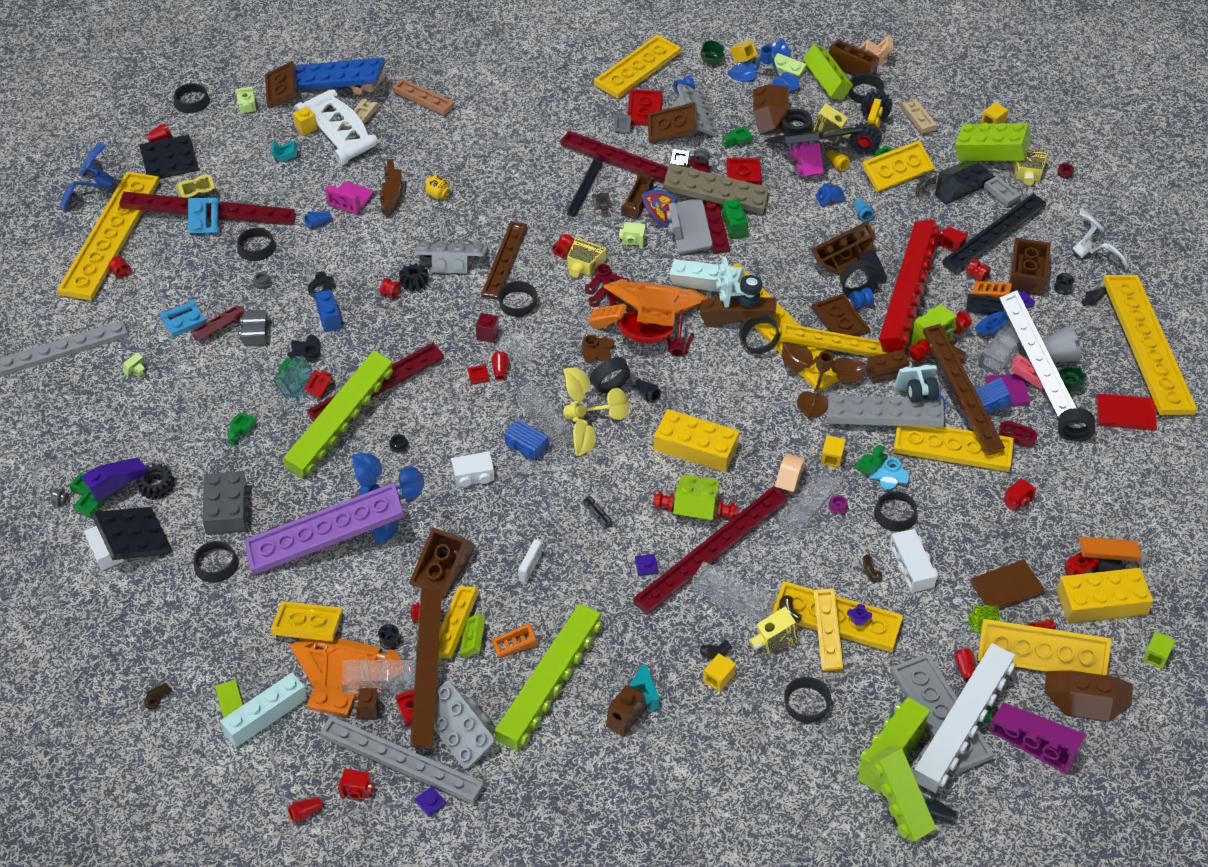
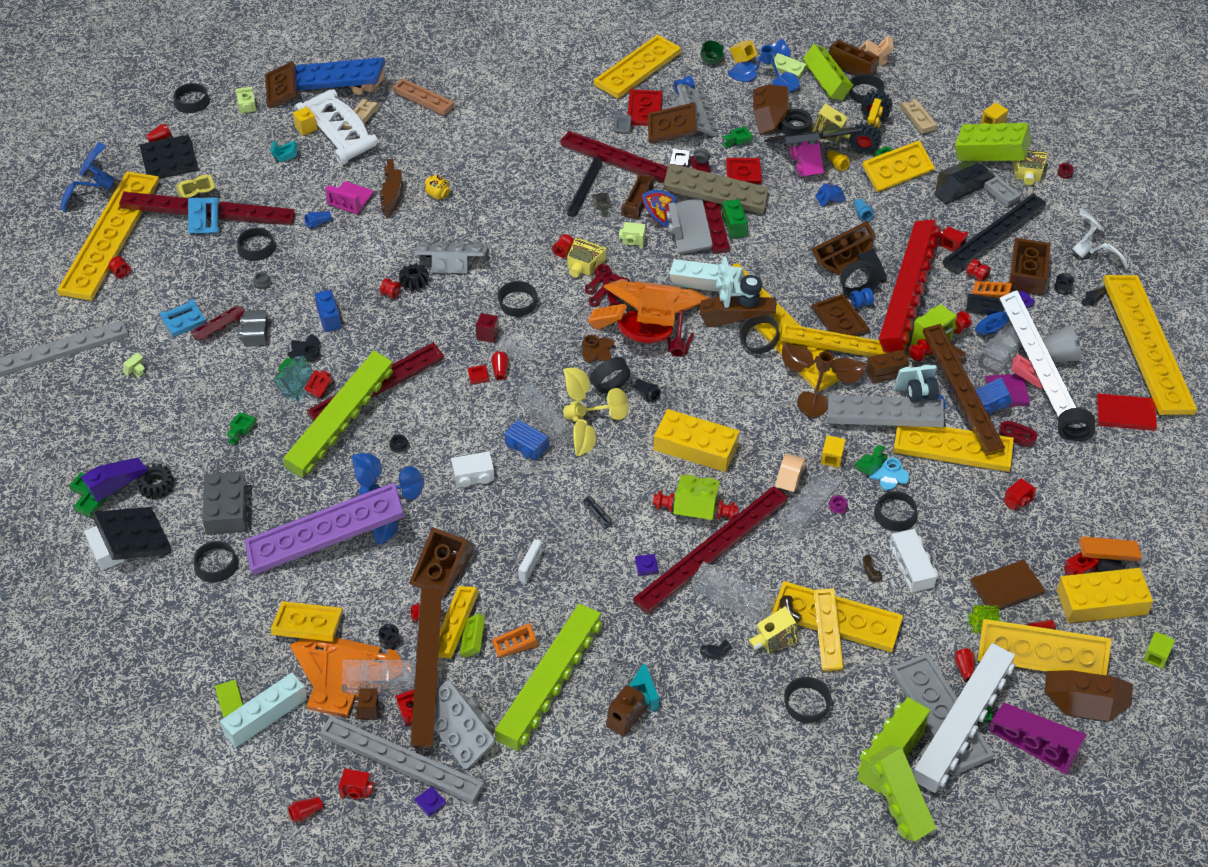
(59, 496): dark grey plate -> none
(154, 695): dark brown arm -> none
(321, 278): black piece -> none
(504, 259): reddish brown tile -> none
(719, 672): yellow brick -> none
(859, 619): dark purple plate -> none
(924, 185): clear smoke plate -> none
(940, 811): black cone -> none
(1072, 378): dark green hair -> none

